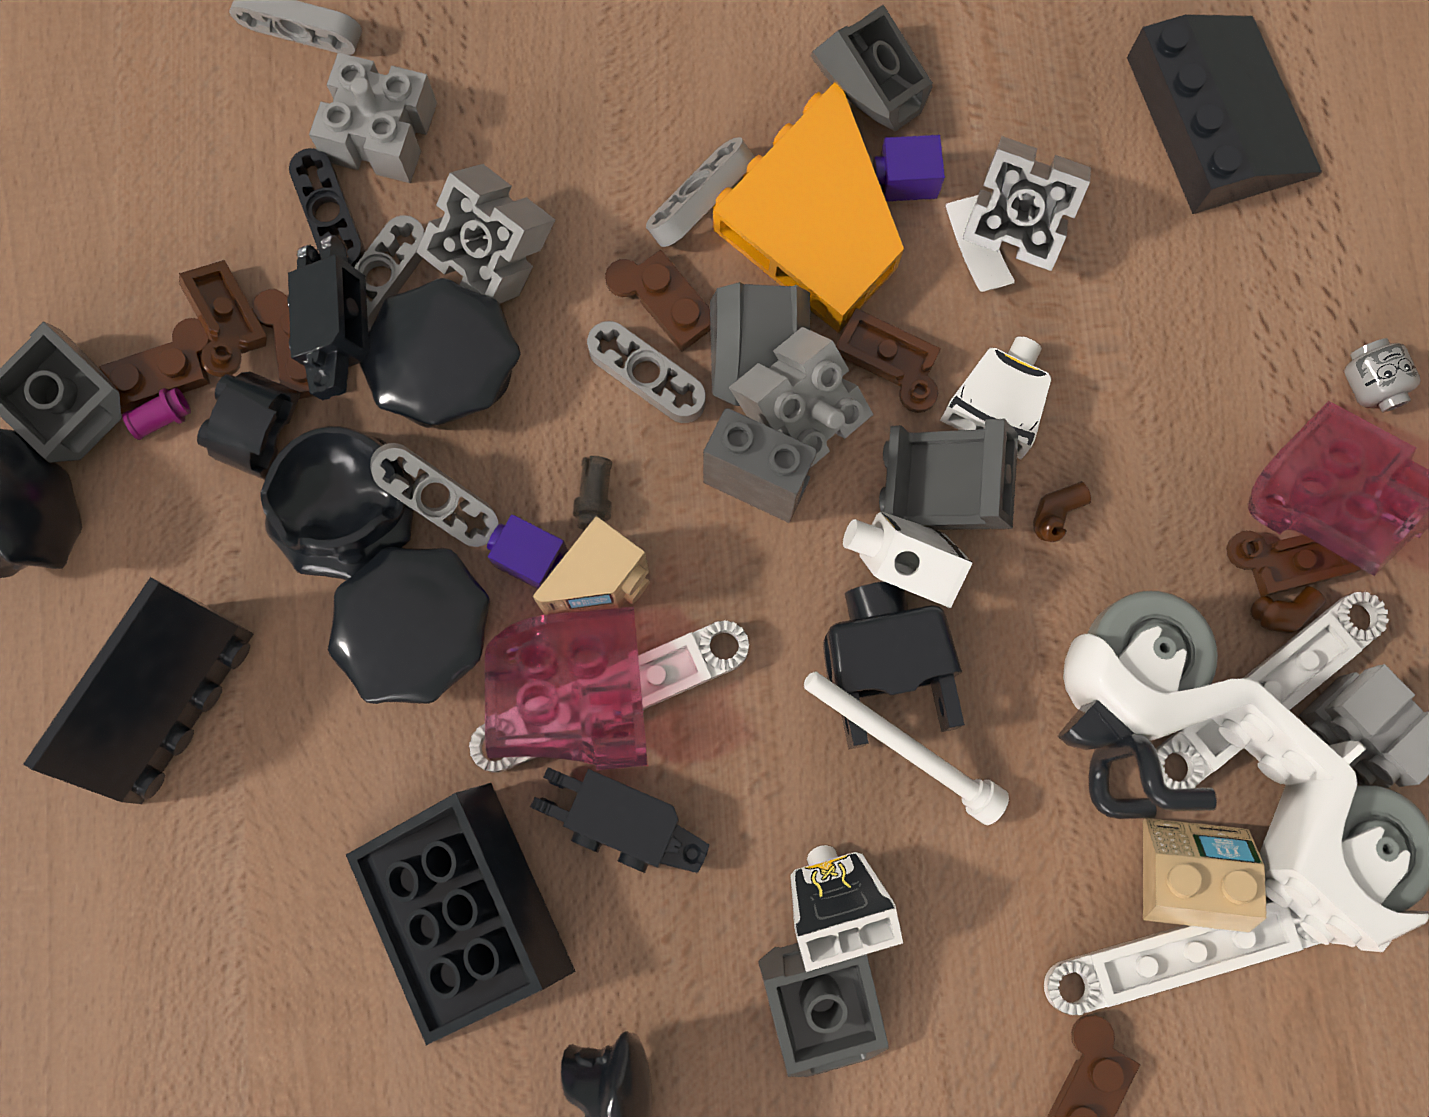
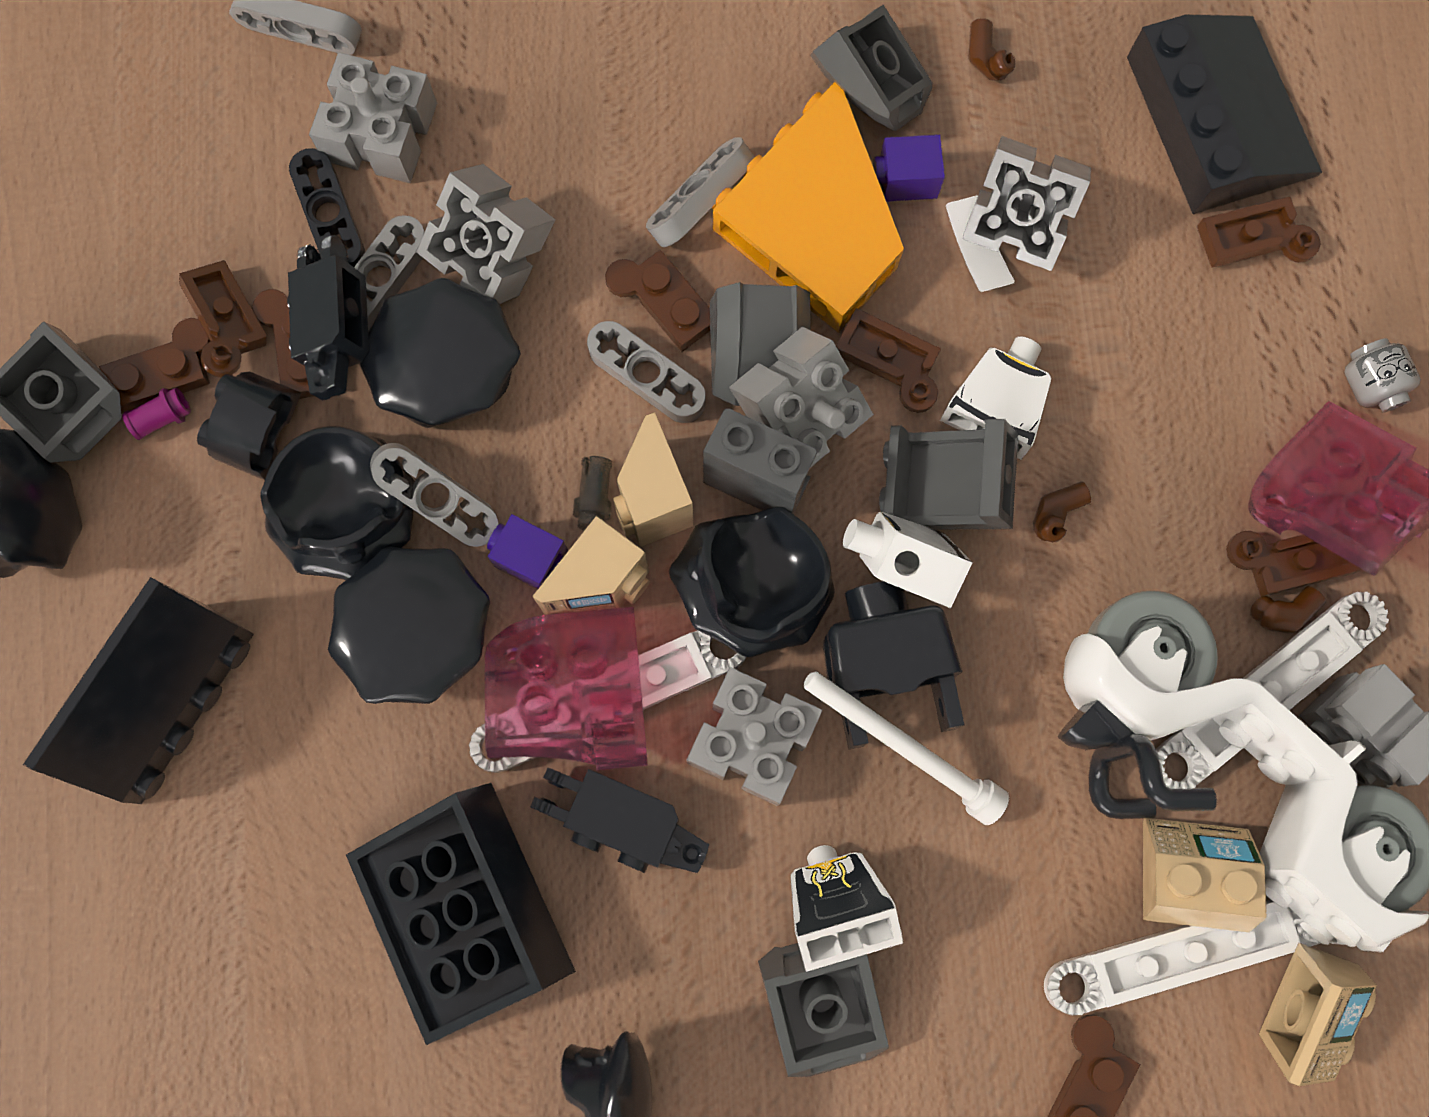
(651, 489): none -> tan slope
(754, 581): none -> black piece
(754, 736): none -> light grey brick
(991, 63): none -> reddish brown arm
(1257, 232): none -> reddish brown hinge
(1317, 1015): none -> tan slope

